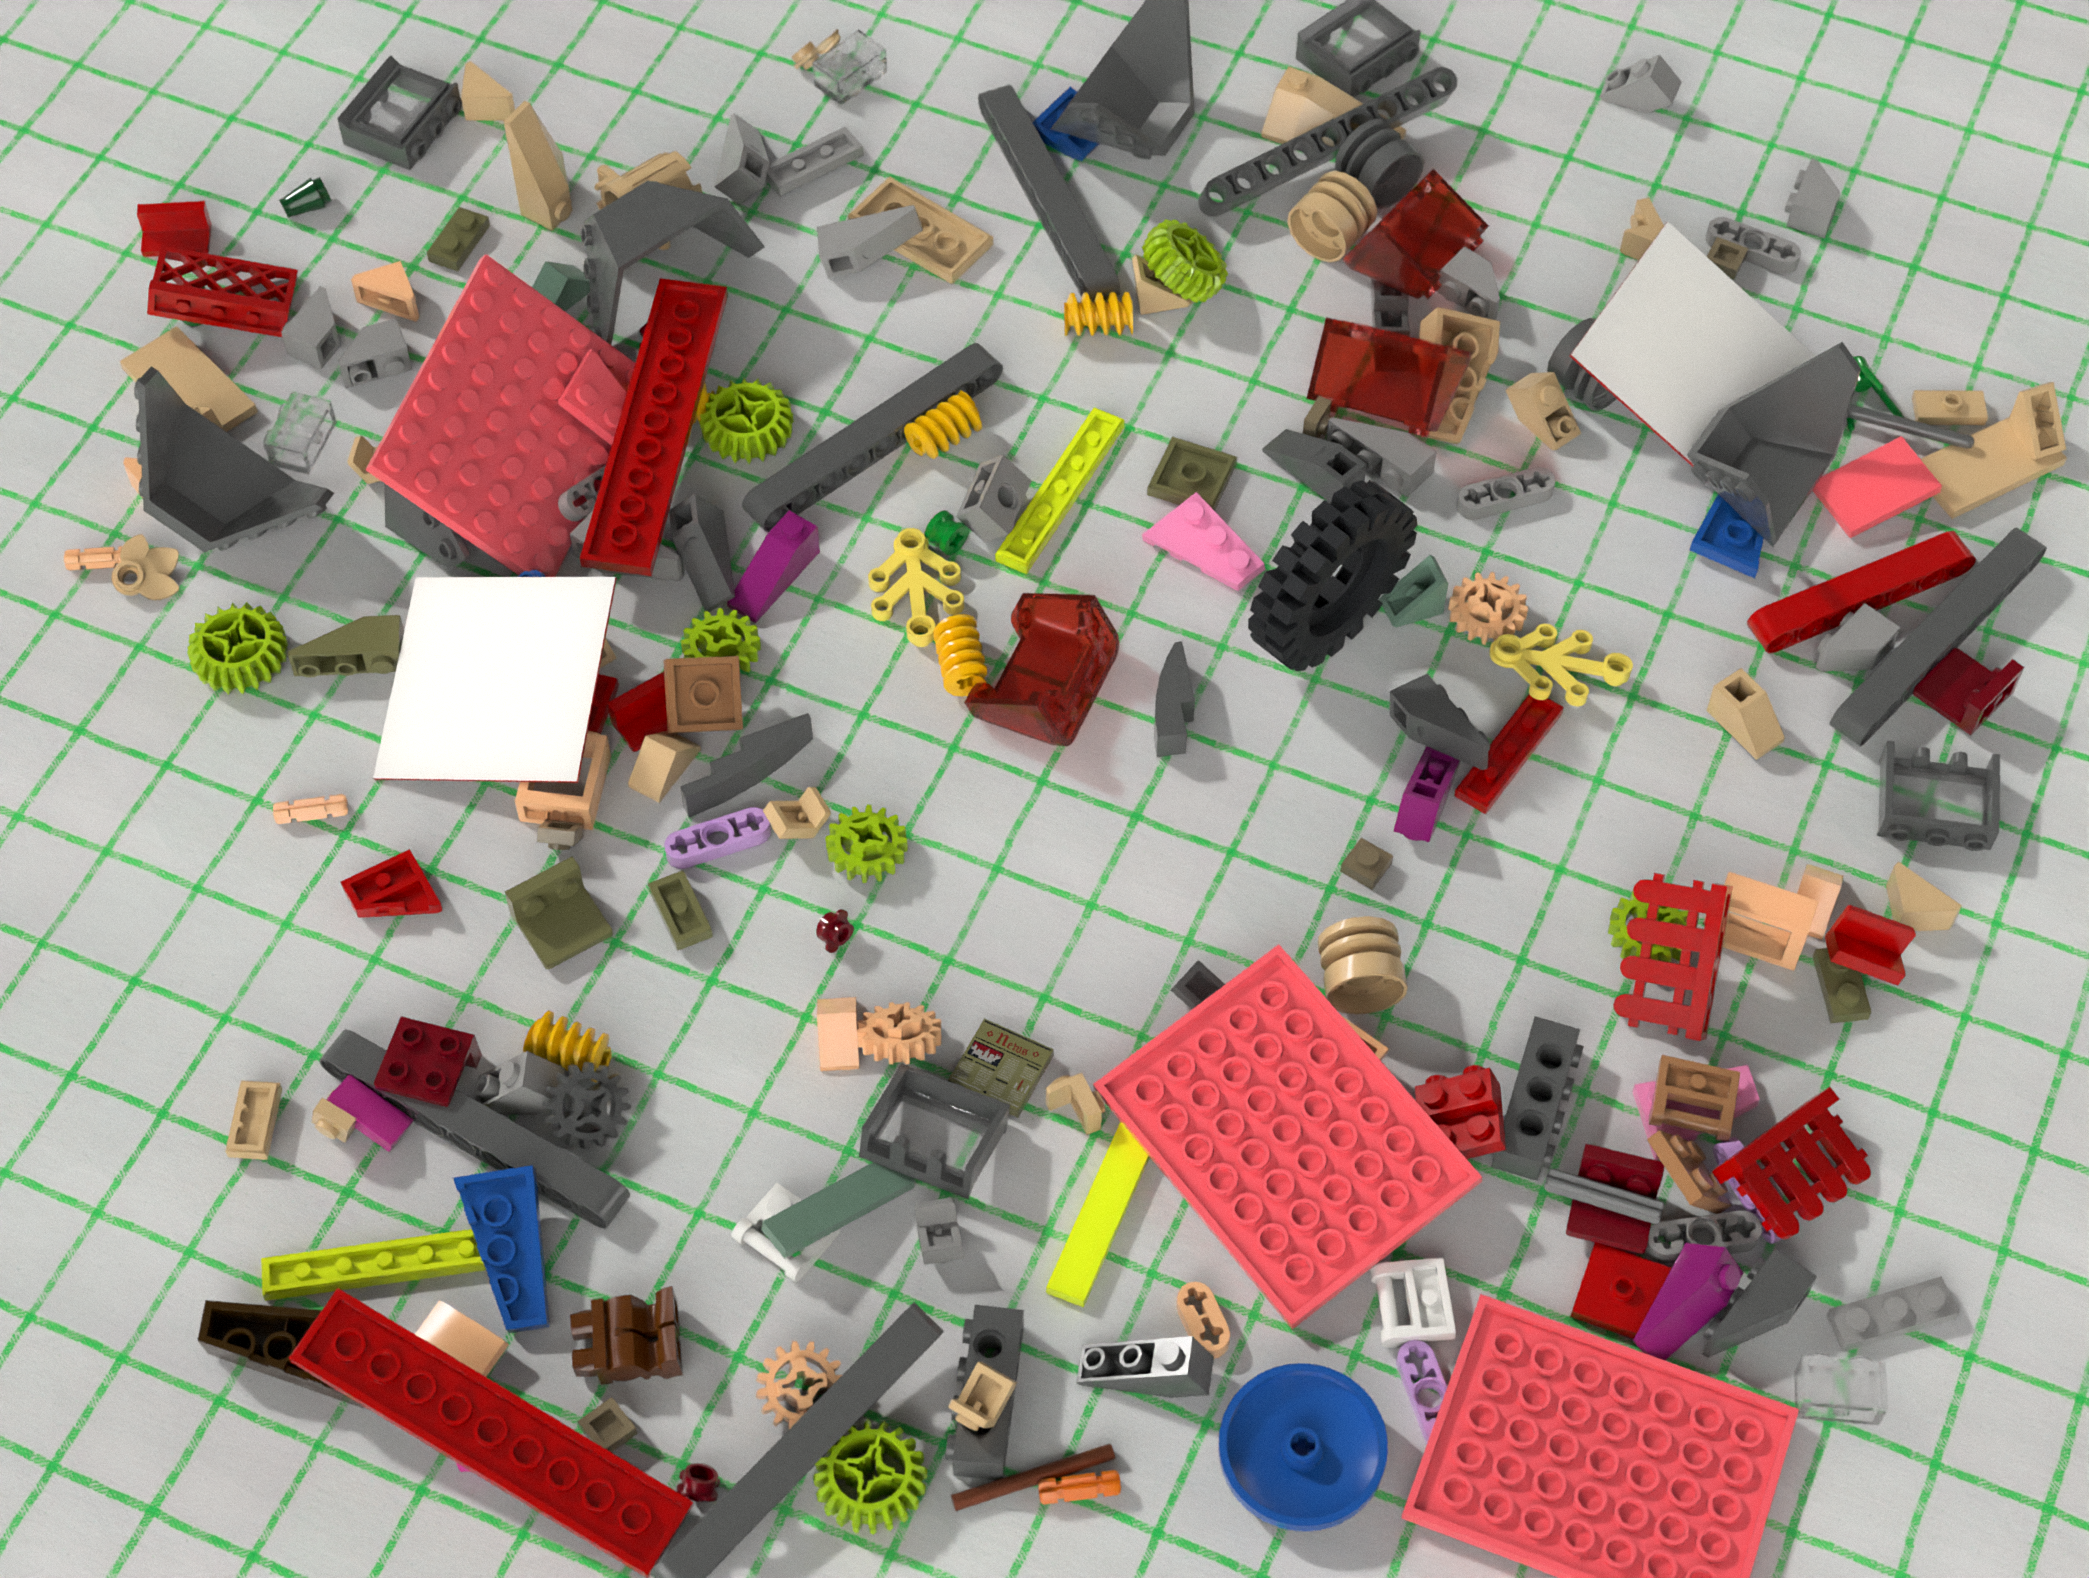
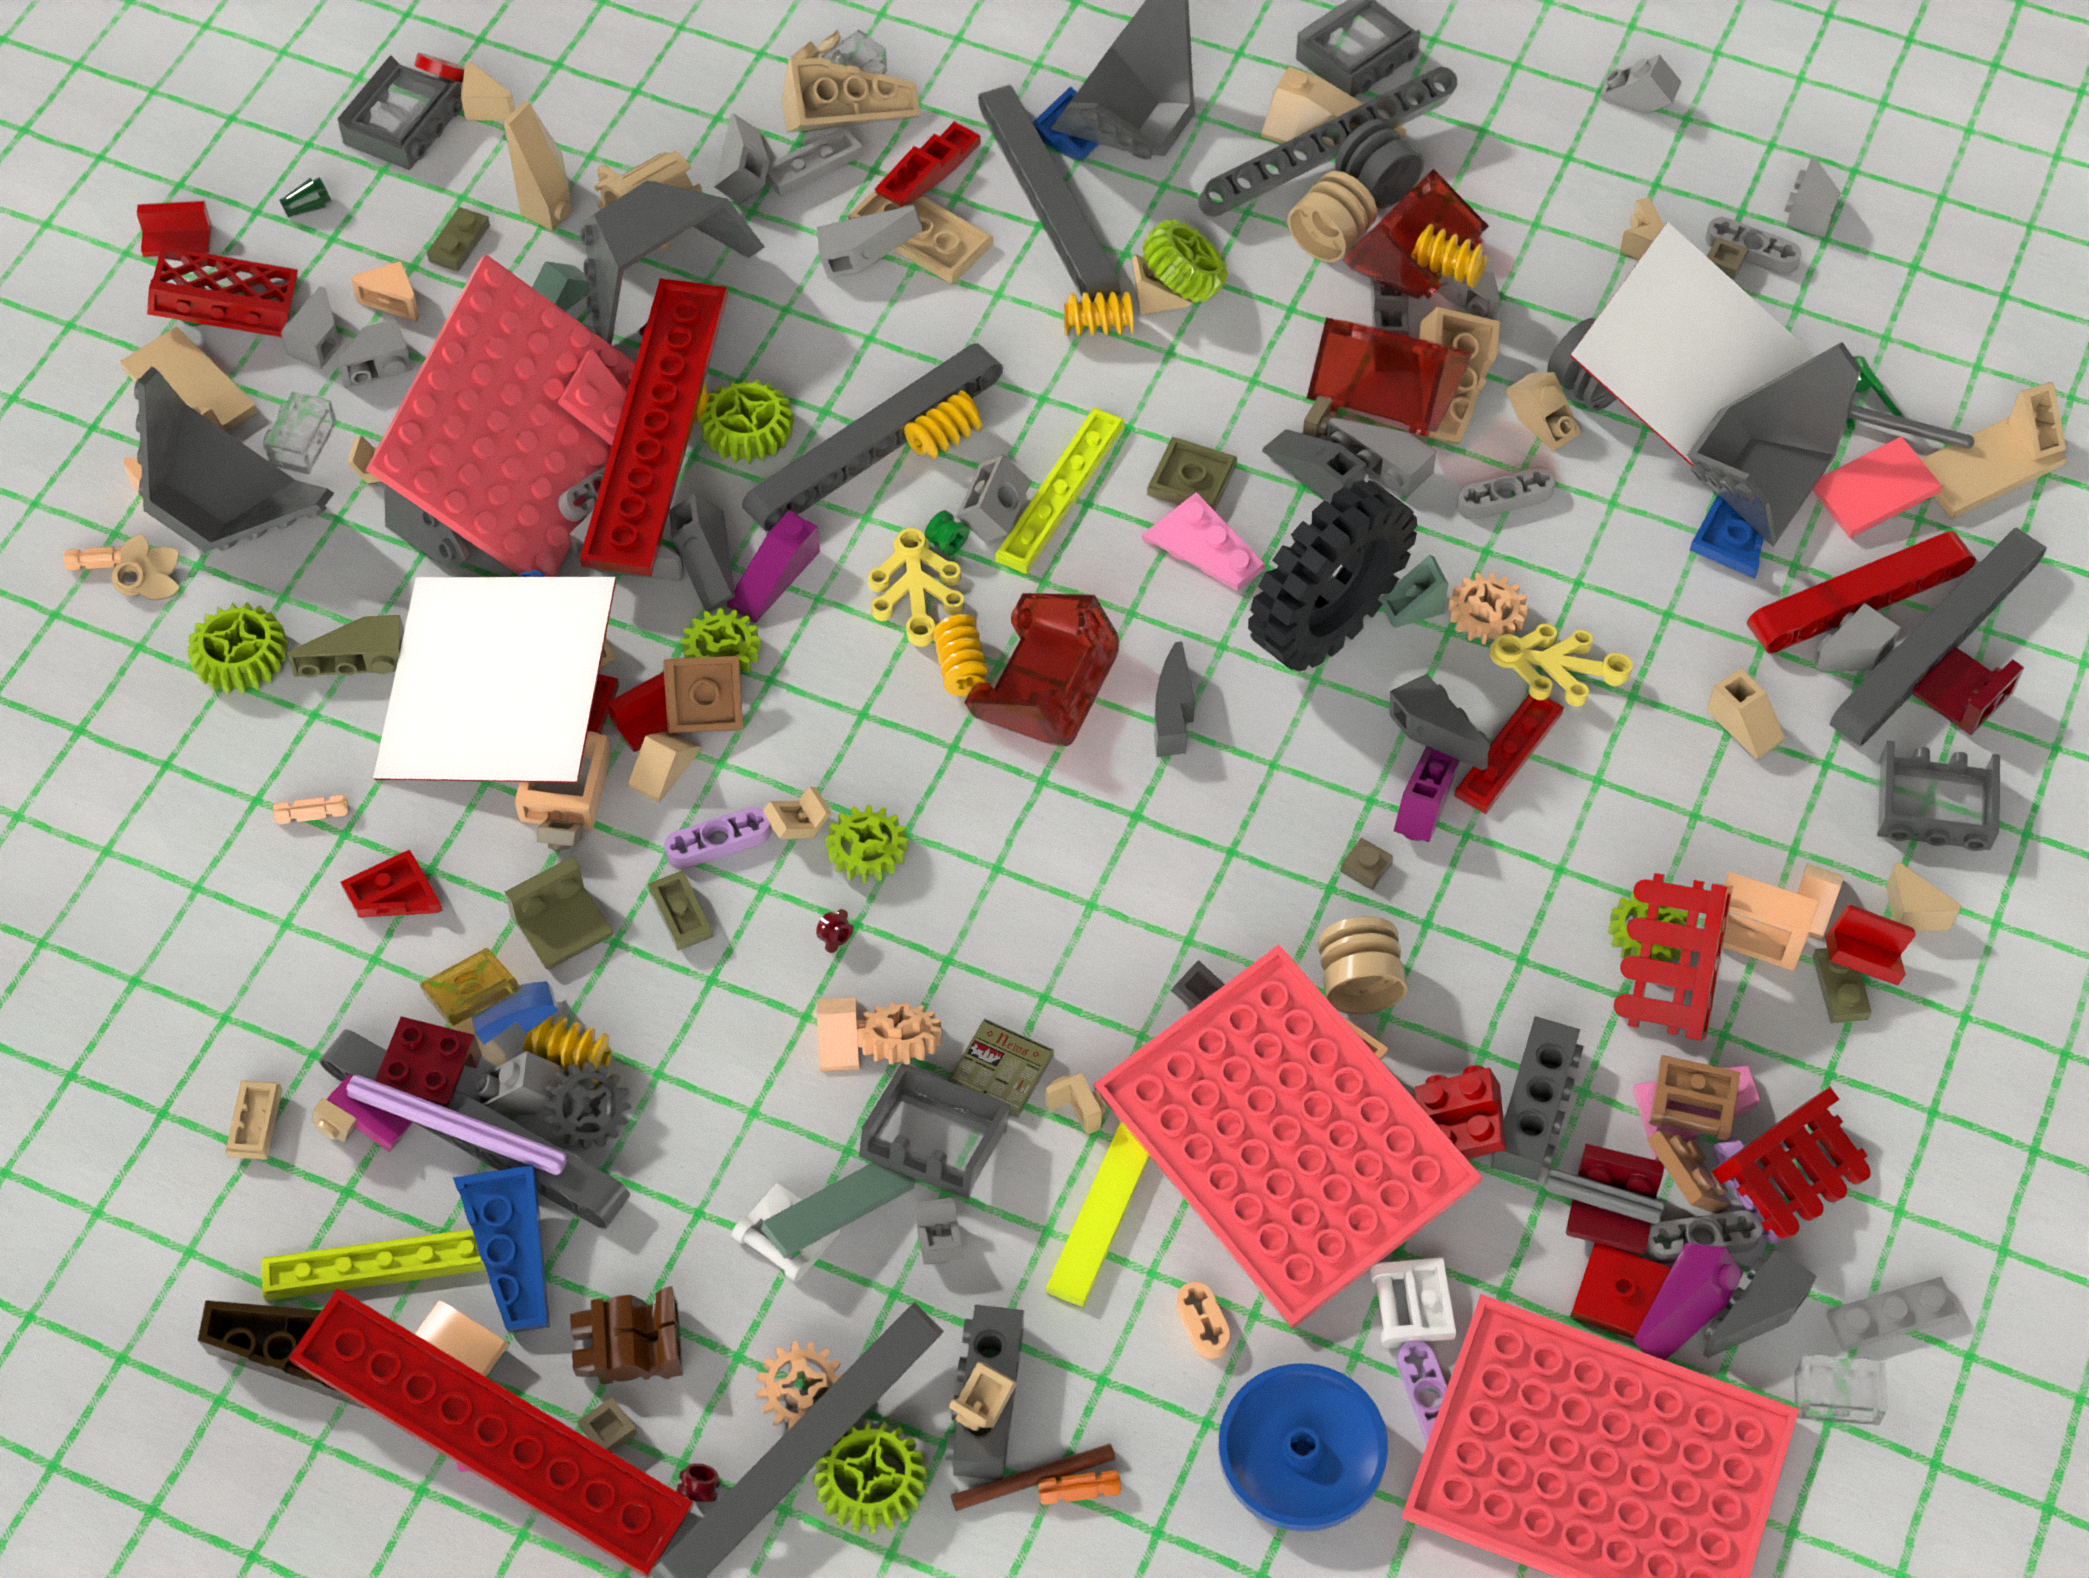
(439, 67): none -> red piece
(457, 1124): none -> lavender axle
(469, 987): none -> clear yellow plate
(526, 1007): none -> blue slope
(759, 757): dark grey slope -> none
(836, 95): none -> tan wedge
(929, 165): none -> red slope
(1148, 1367): dark grey slope -> none
(1450, 256): none -> yellow piece
(1949, 407): tan plate -> none

